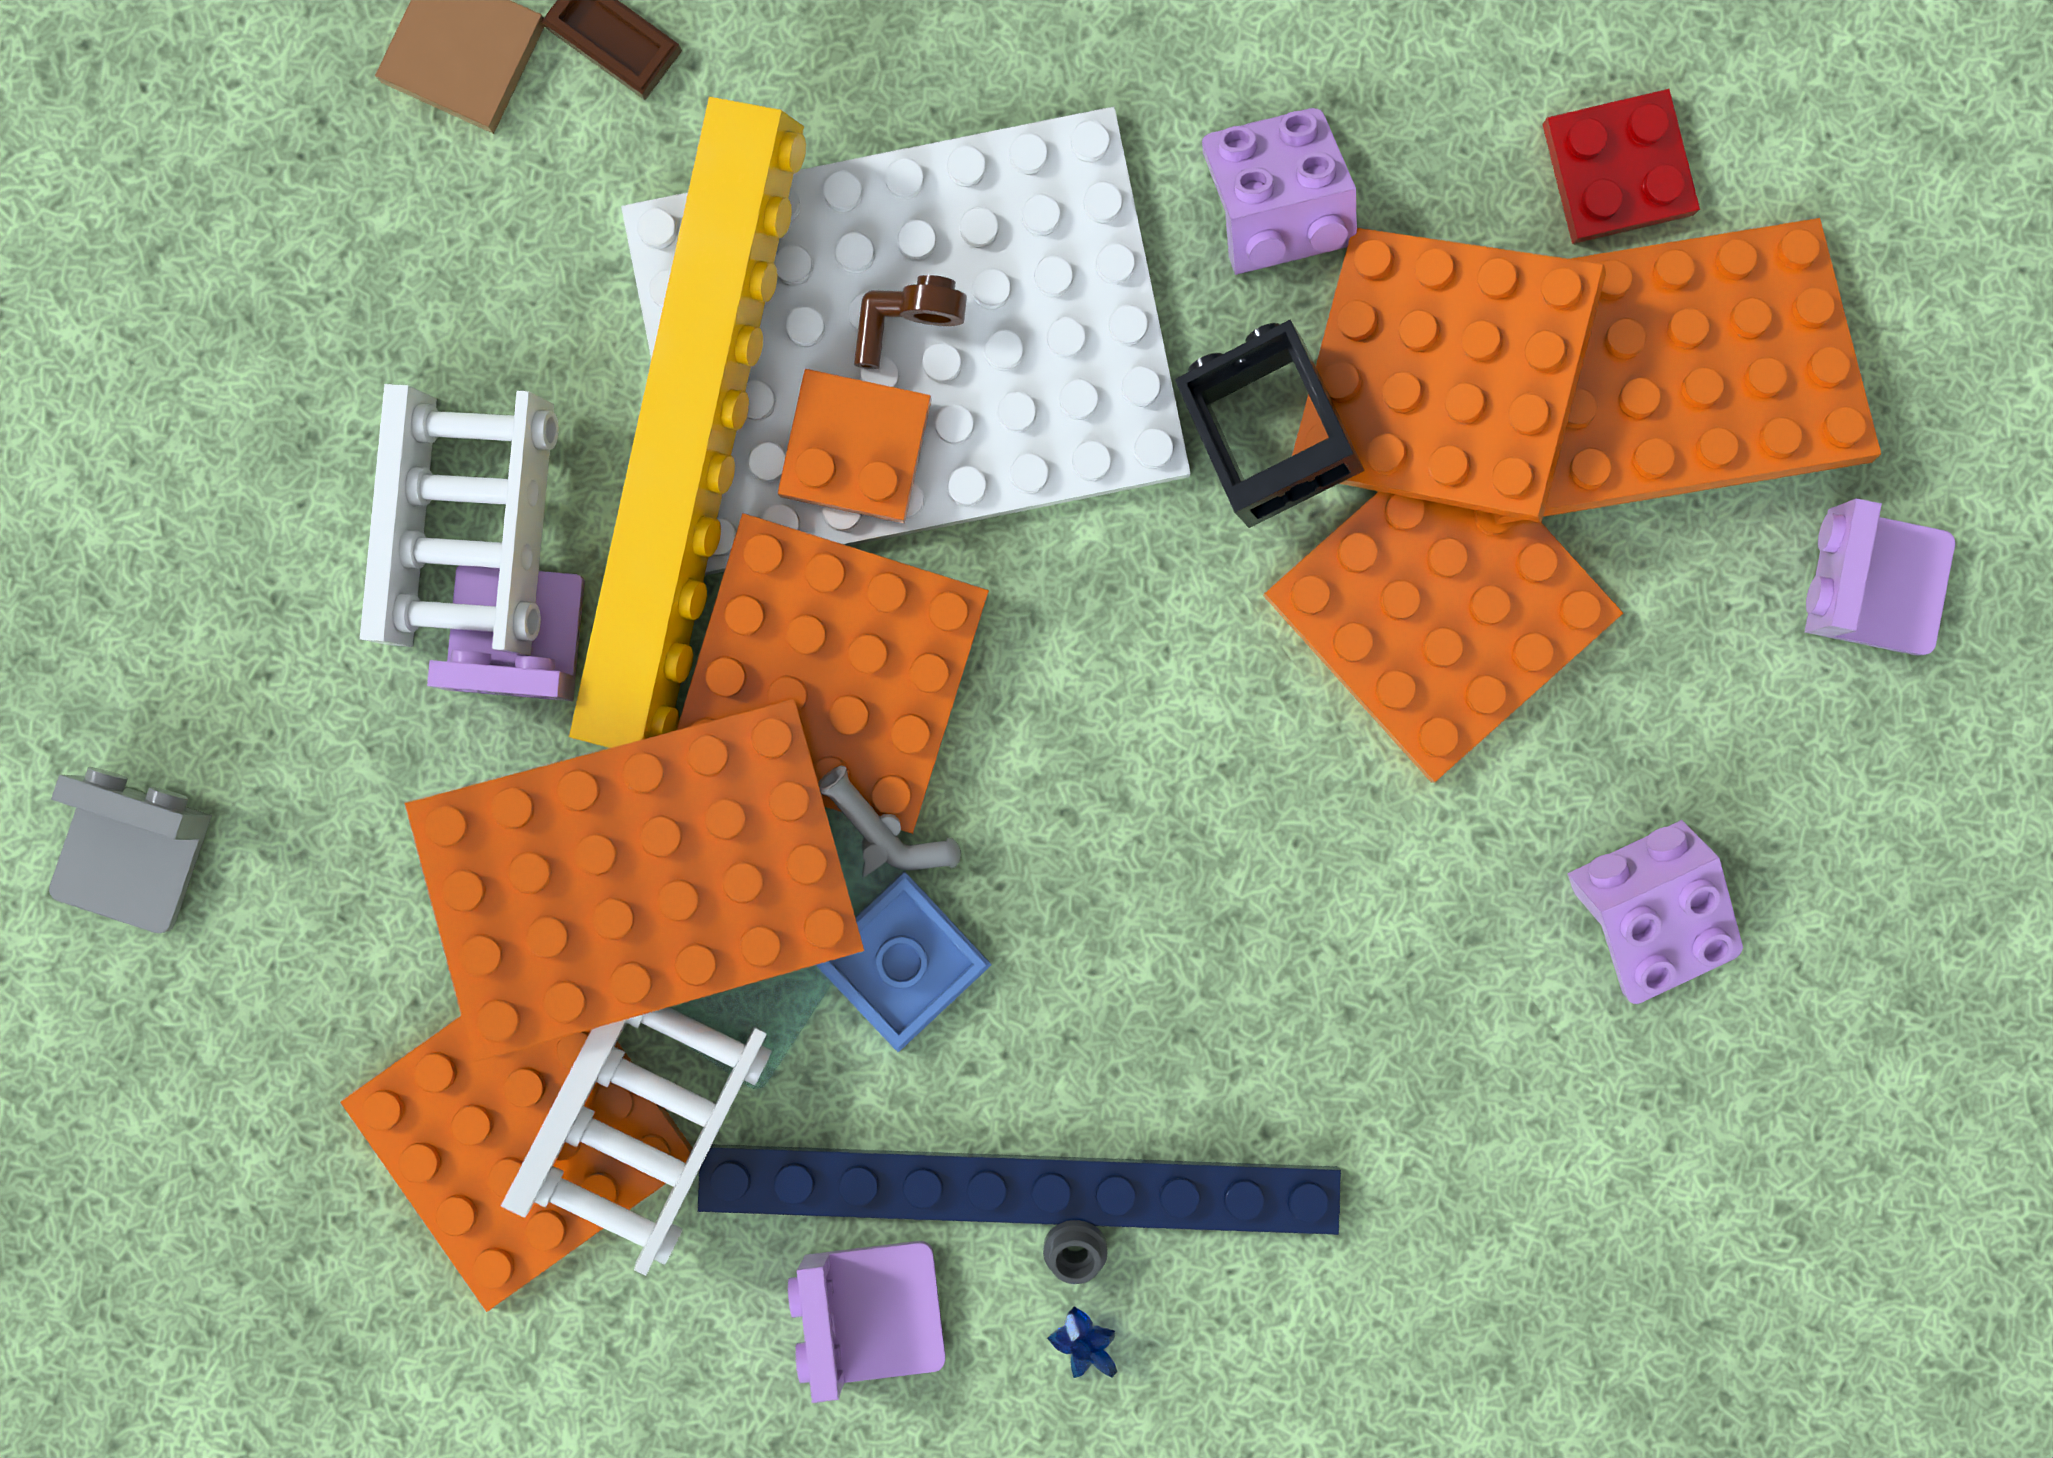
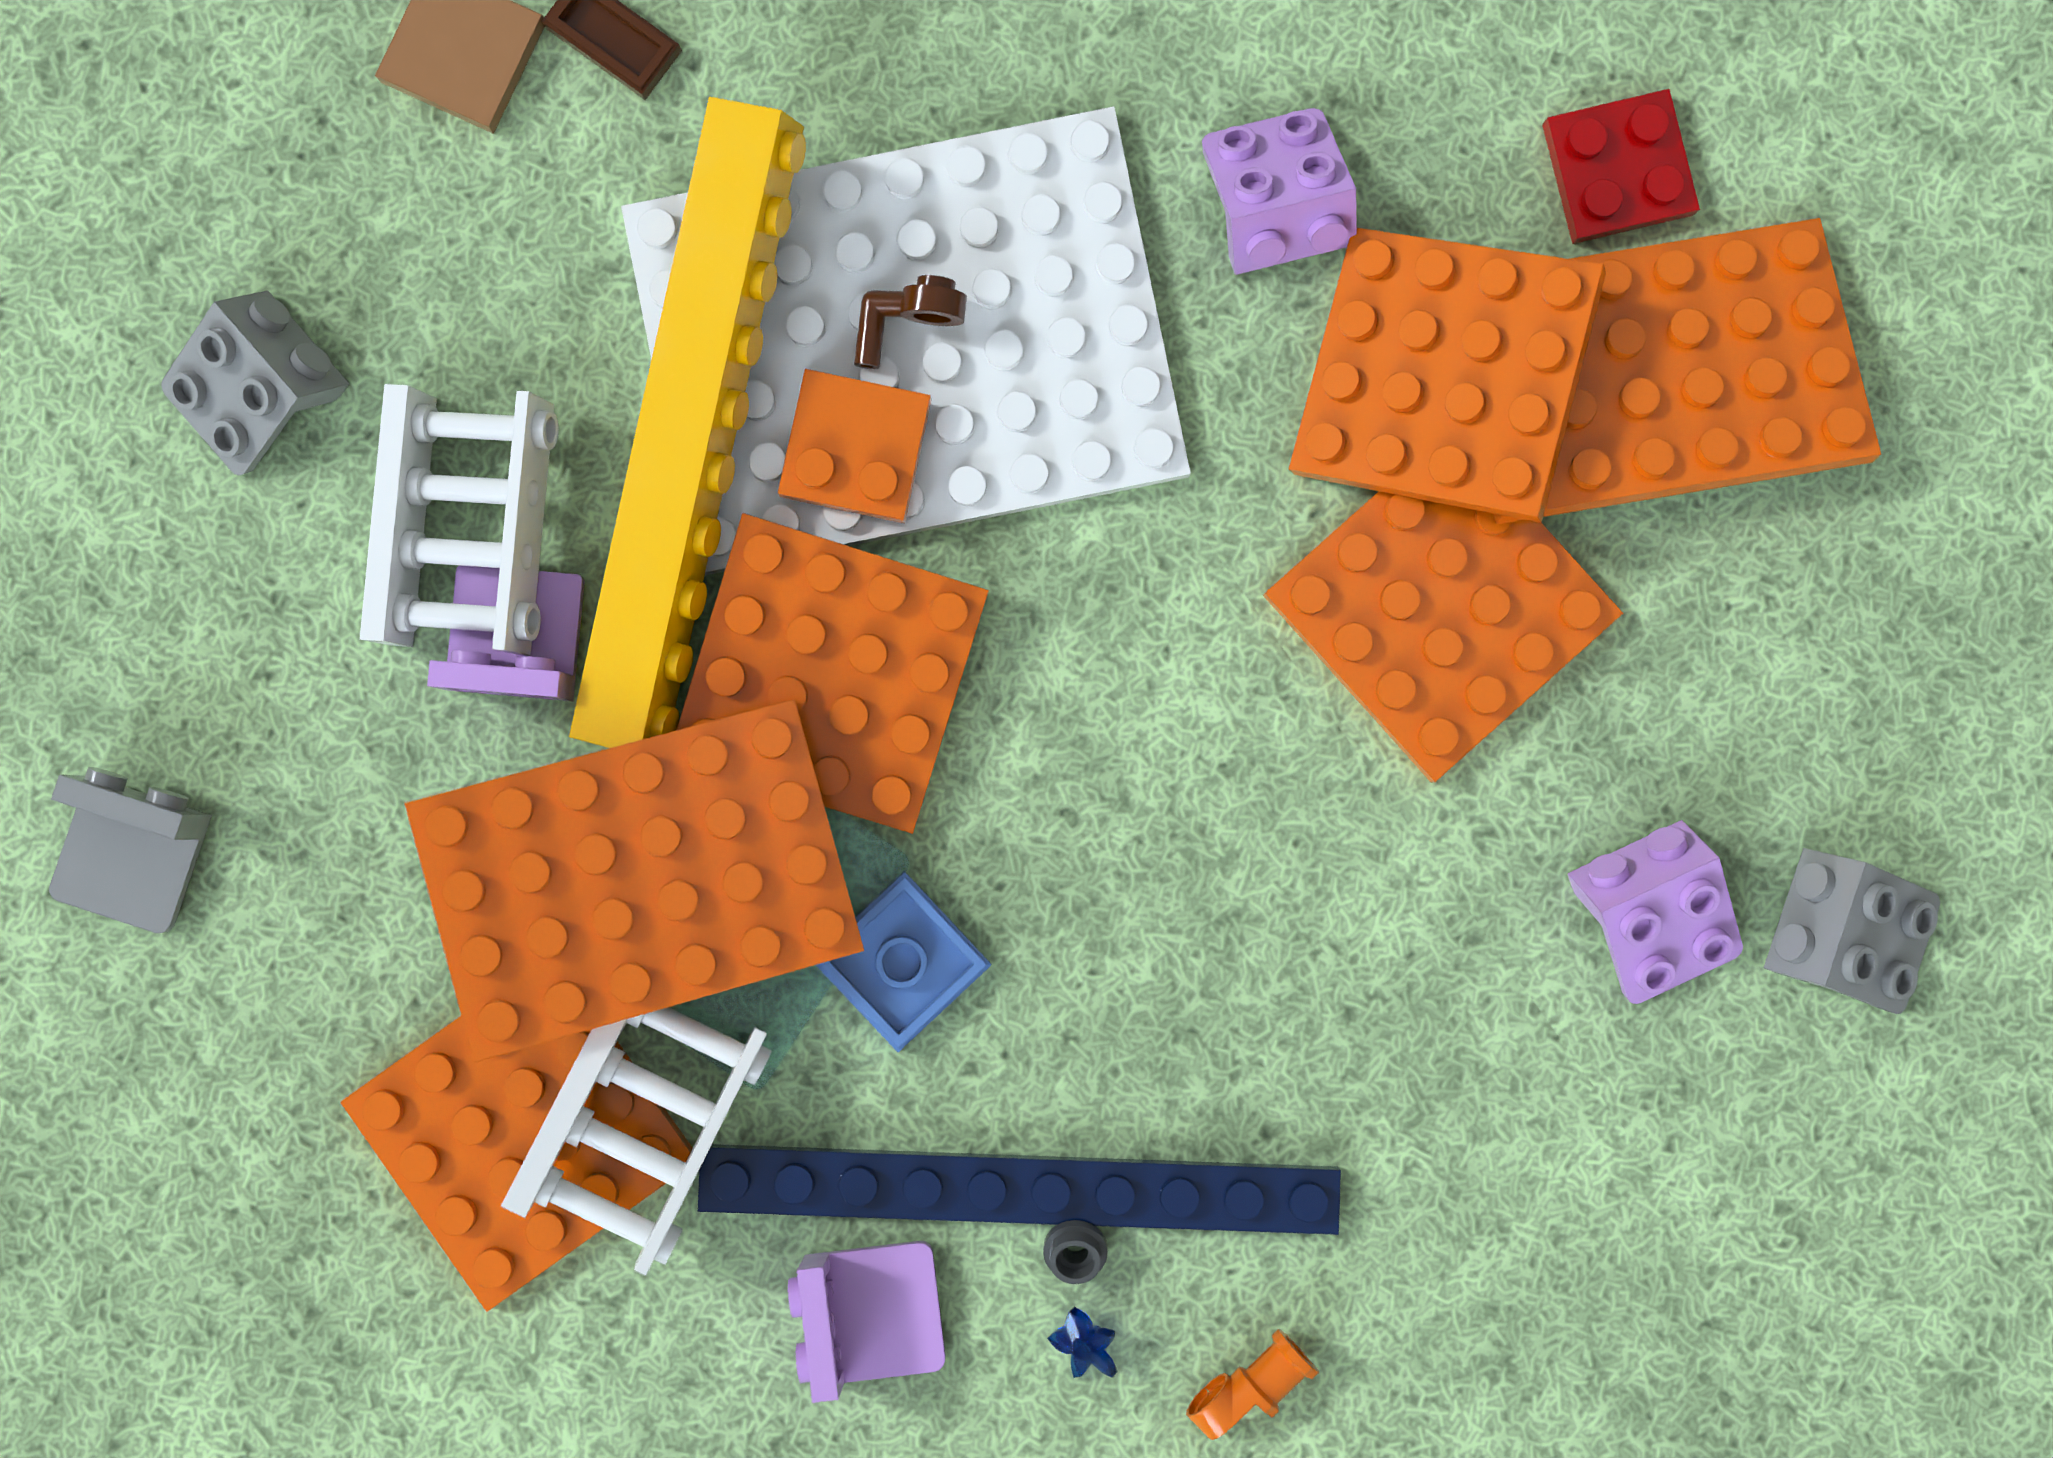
(248, 377): none -> light grey bracket
(881, 832): light grey piece -> none
(1260, 1384): none -> orange connector
(1295, 477): black window -> none
(1853, 930): none -> light grey bracket
(1879, 580): lavender bracket -> none

